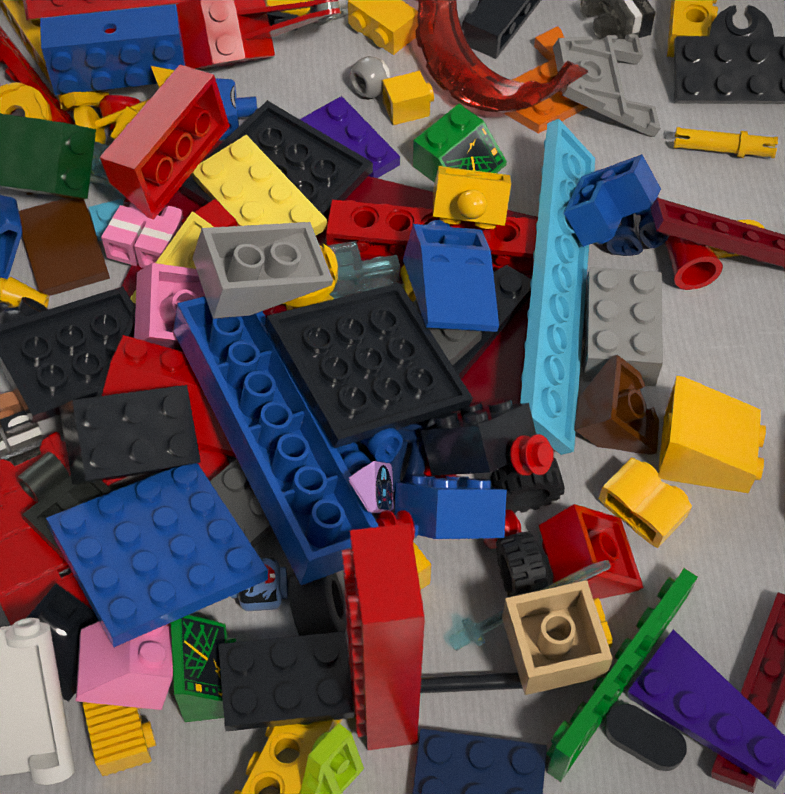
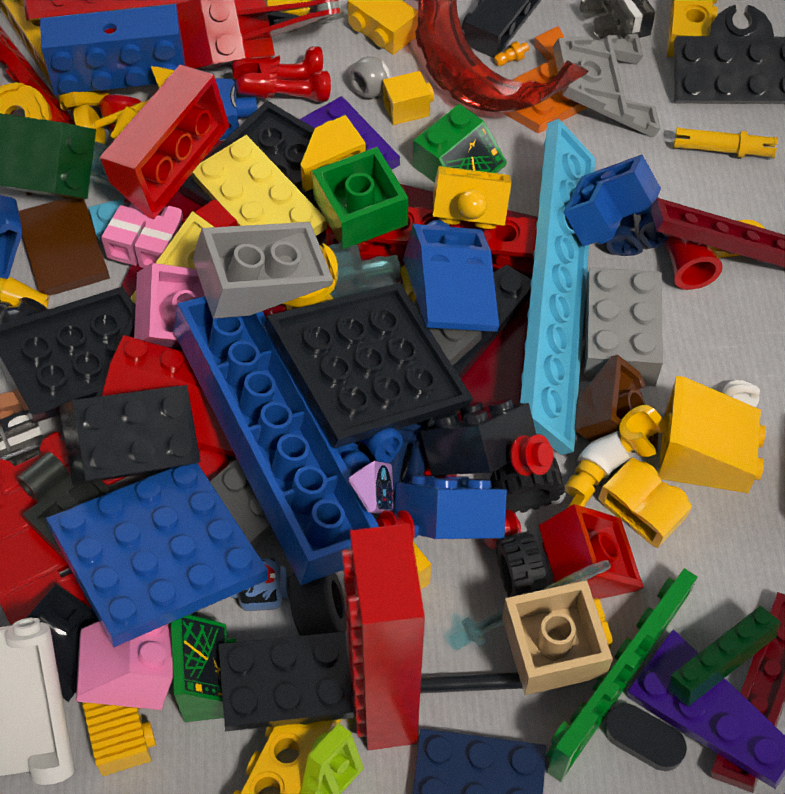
(266, 77): none -> red piece
(329, 144): none -> yellow slope
(360, 197): none -> green brick
(514, 52): none -> light orange piece
(611, 451): none -> yellow piece
(724, 656): none -> dark green piece
(743, 391): none -> white tile

